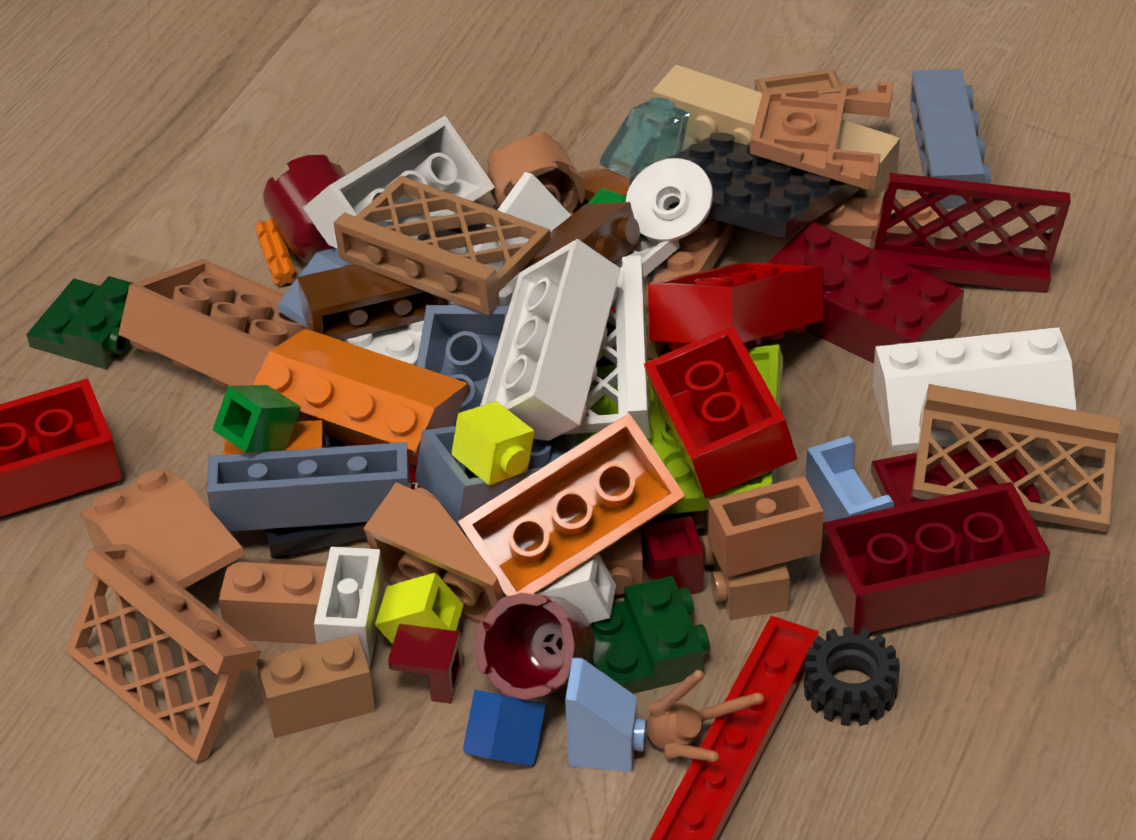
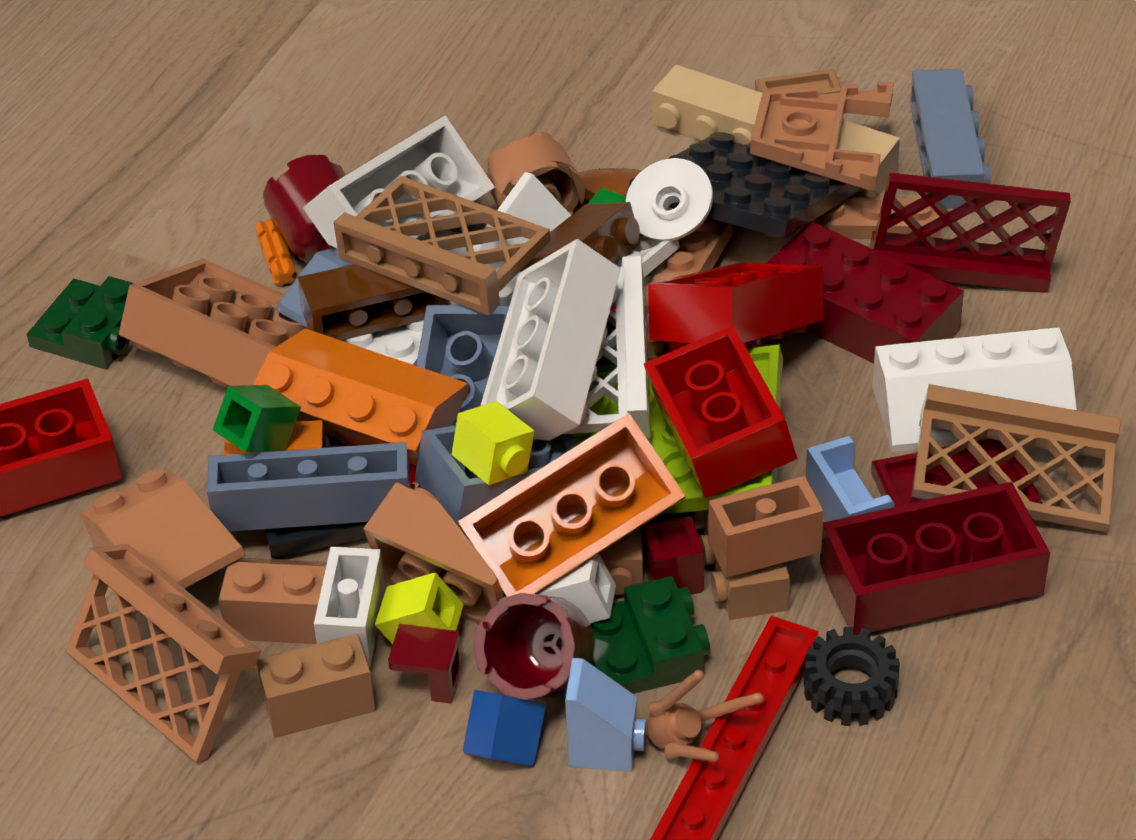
(646, 136): clear light blue slope -> none

